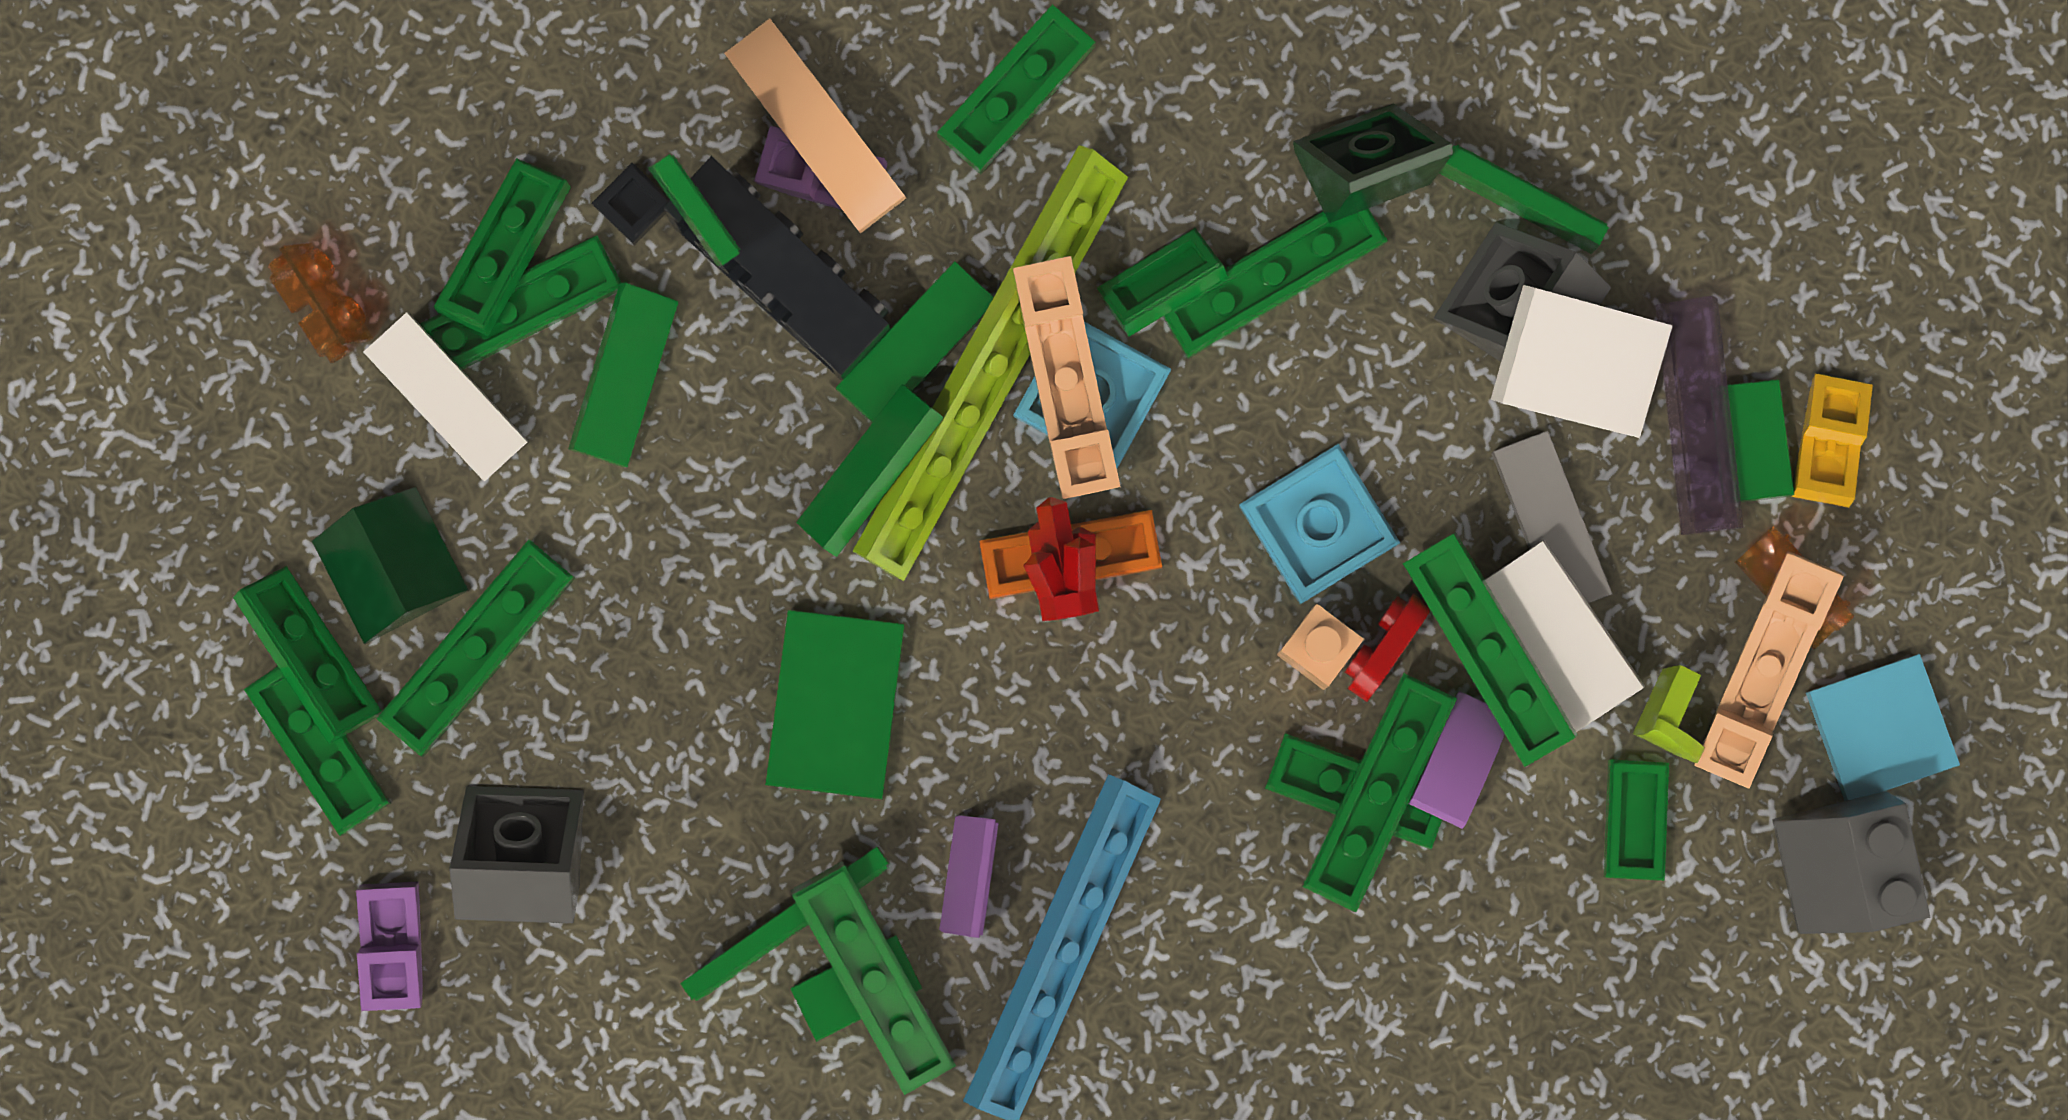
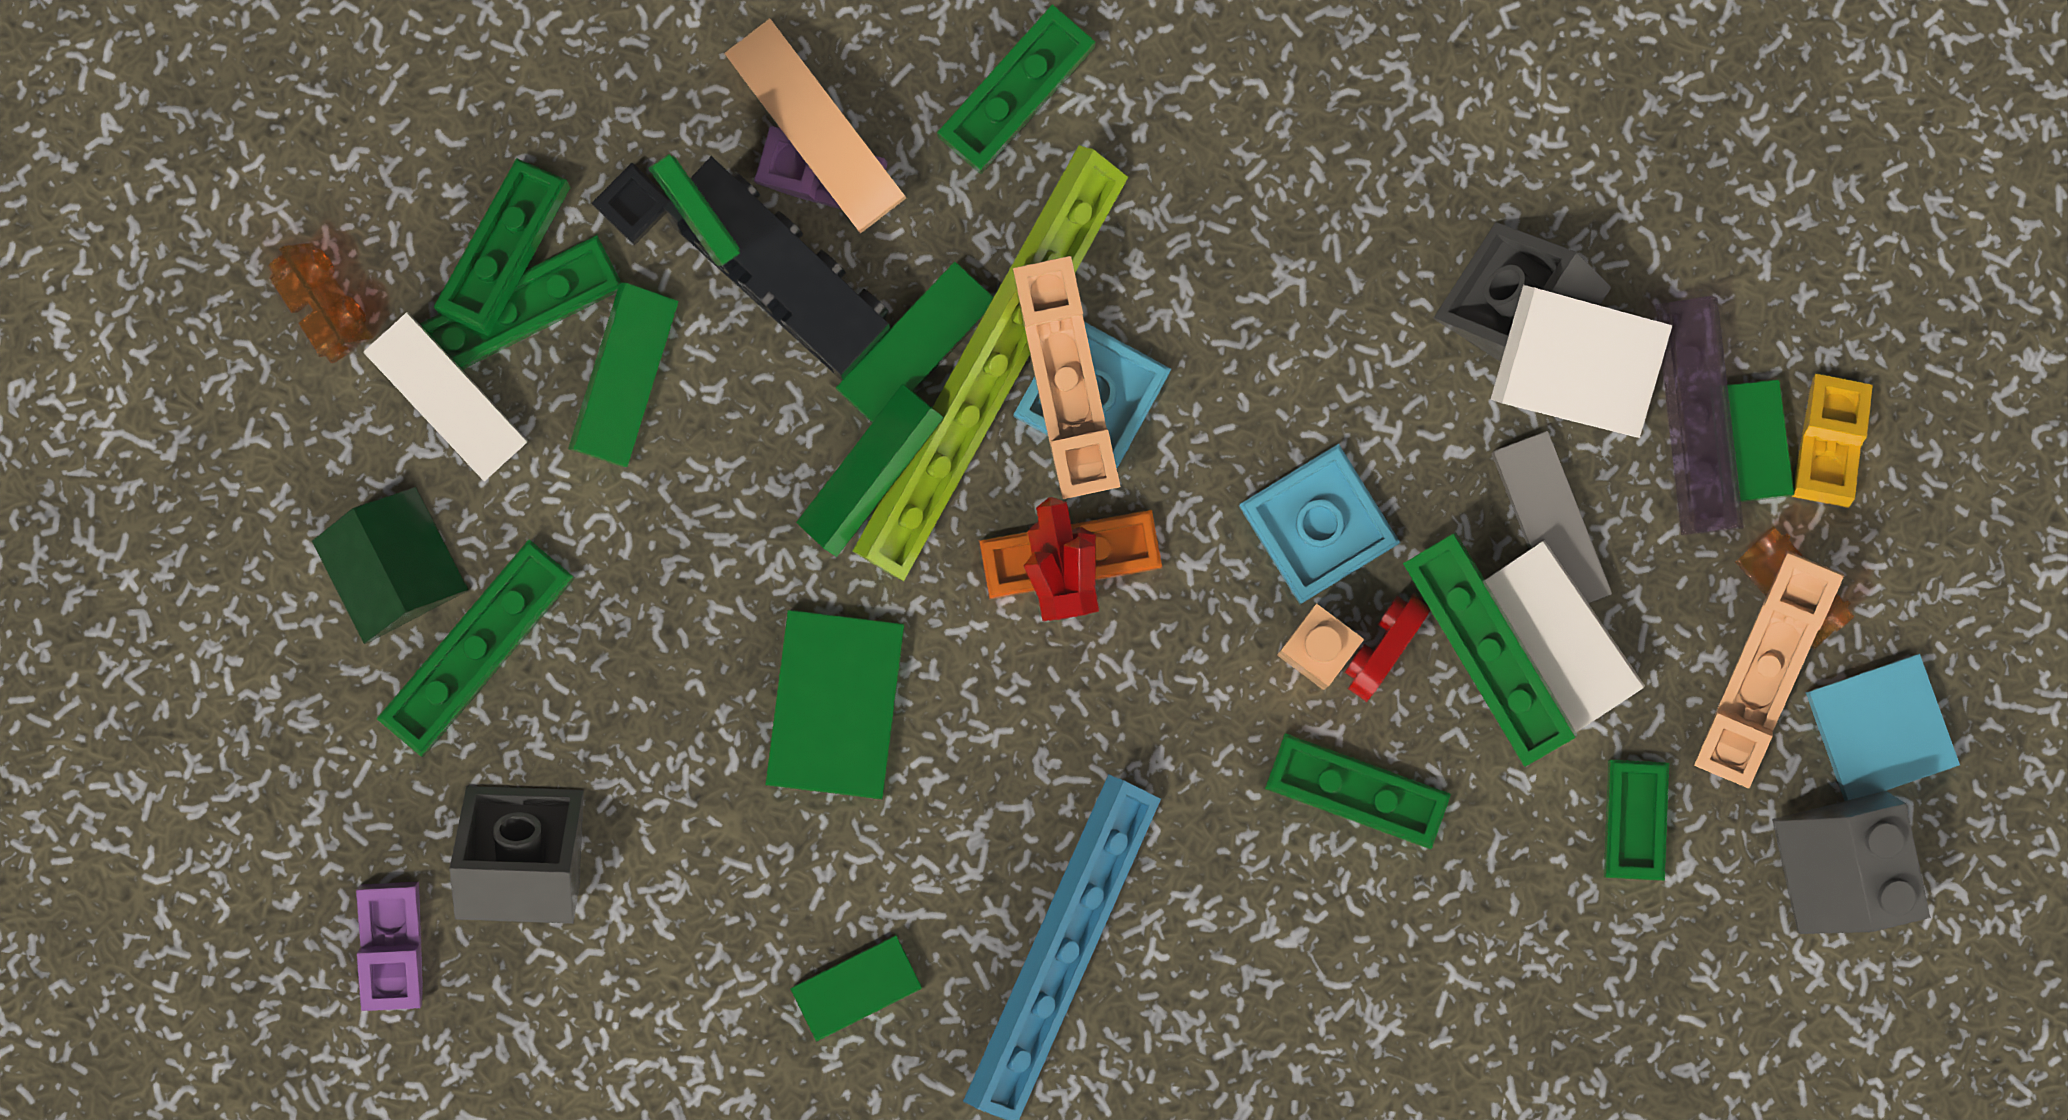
(307, 654): green tile -> none
(330, 771): green tile -> none
(772, 934): green tile -> none
(872, 977): green tile -> none
(969, 876): medium lavender slope -> none
(1162, 282): green tile -> none
(1273, 277): green tile -> none
(1370, 160): dark green slope -> none
(1379, 792): green tile -> none
(1459, 762): medium lavender slope -> none
(1525, 199): green tile -> none
(1665, 711): lime tile -> none

